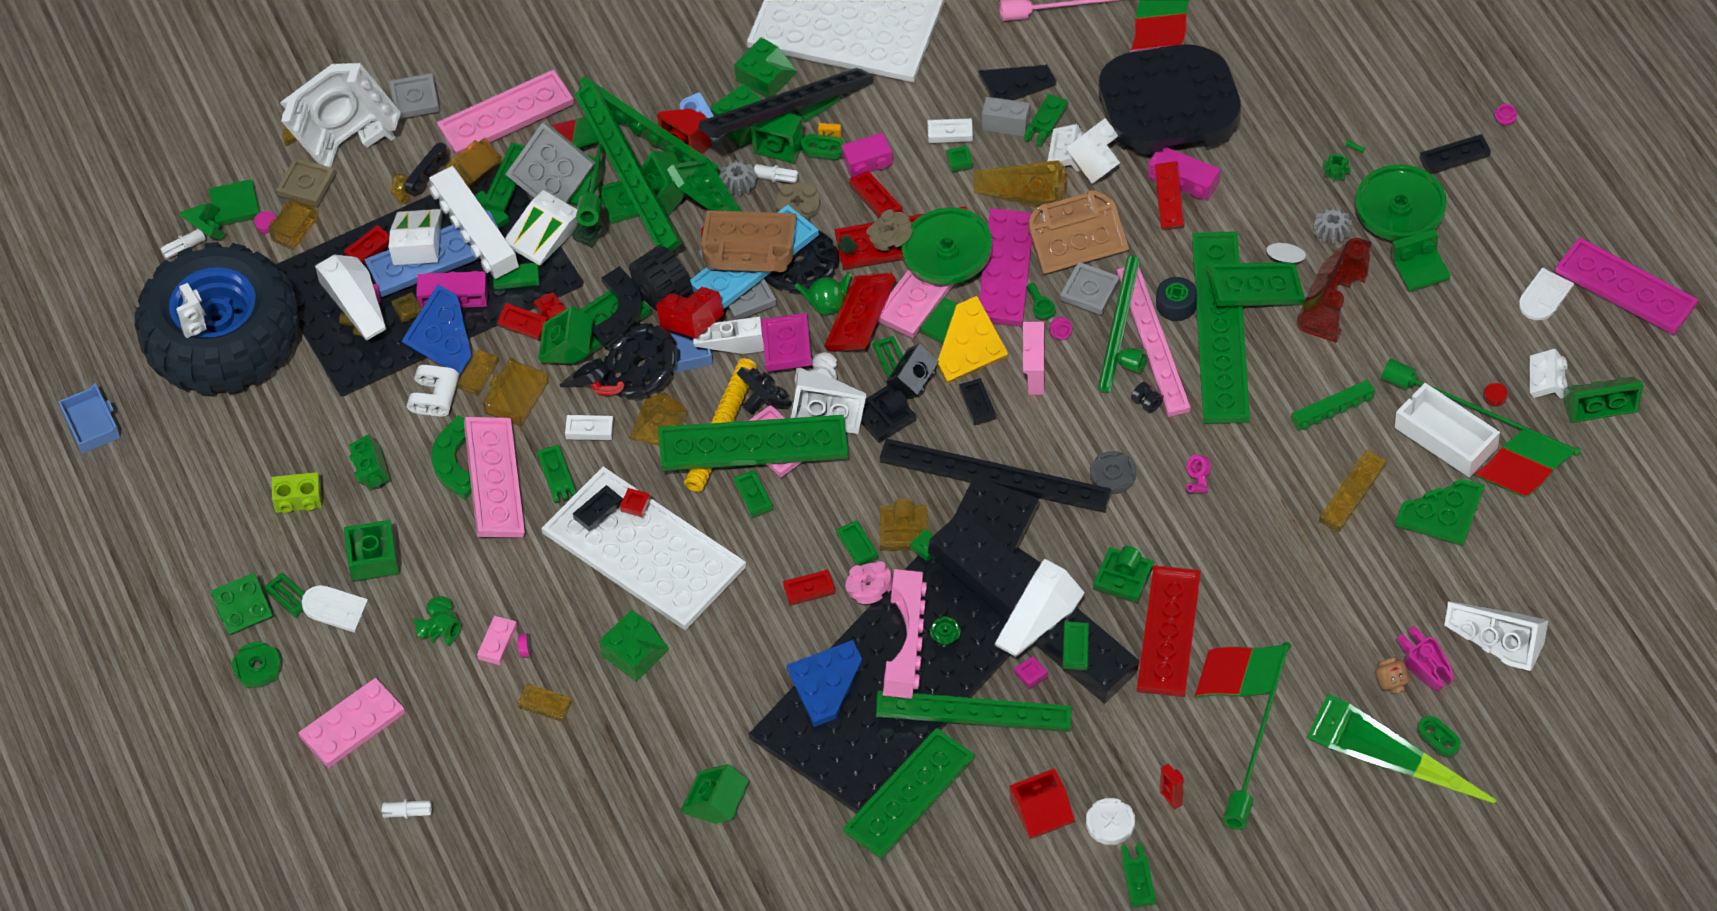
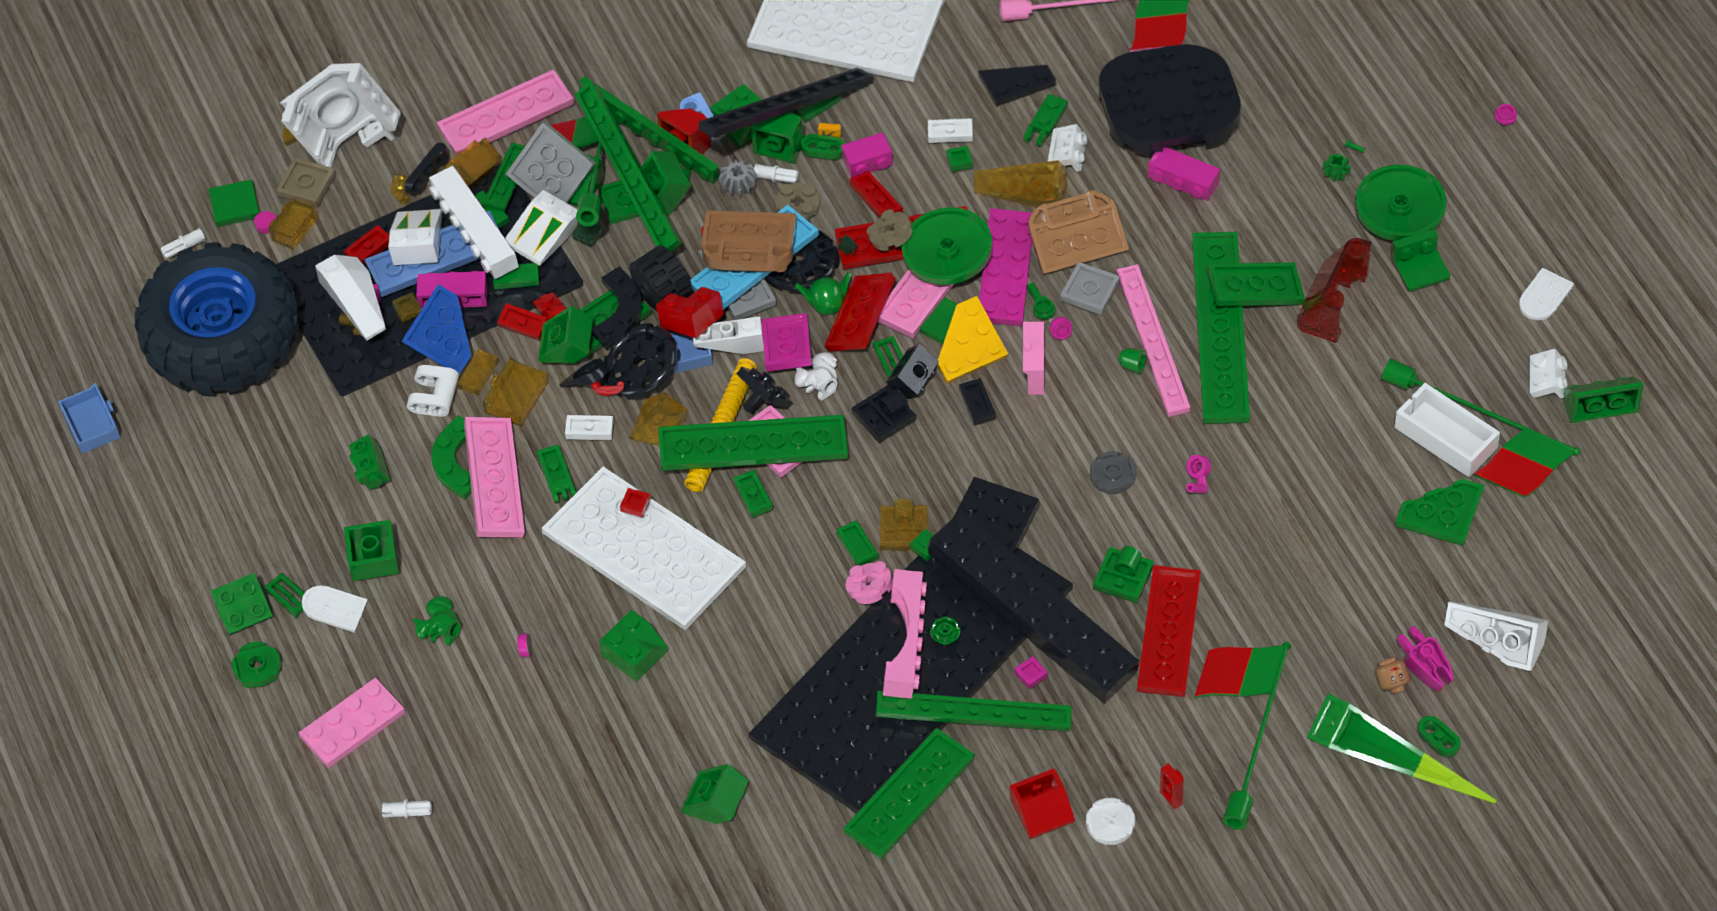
(191, 312): white bracket -> none
(202, 218): green slope -> none
(296, 490): lime brick -> none
(414, 95): light grey plate -> none
(497, 640): bright pink plate -> none
(544, 702): clear yellow plate -> none
(597, 508): black plate -> none
(703, 184): green plate -> none
(764, 68): green slope -> none
(808, 587): red plate -> none
(824, 396): white slope -> none
(825, 680): blue plate -> none
(1005, 116): light grey brick -> none
(1017, 479): black plate -> none
(1044, 603): white wedge -> none
(1075, 645): green tile -> none
(1092, 152): white brick -> none
(1118, 324): green axle -> none
(1138, 877): green hinge -> none
(1147, 397): black wheel -> none
(1169, 195): red plate -> none
(1176, 298): black wheel -> none
(1286, 252): white sticker -> none
(1332, 225): light grey gear -> none
(1333, 405): green piece -> none
(1352, 490): clear yellow plate -> none
(1455, 154): black plate -> none
(1495, 394): red tile -> none
(1626, 286): dark pink plate -> none

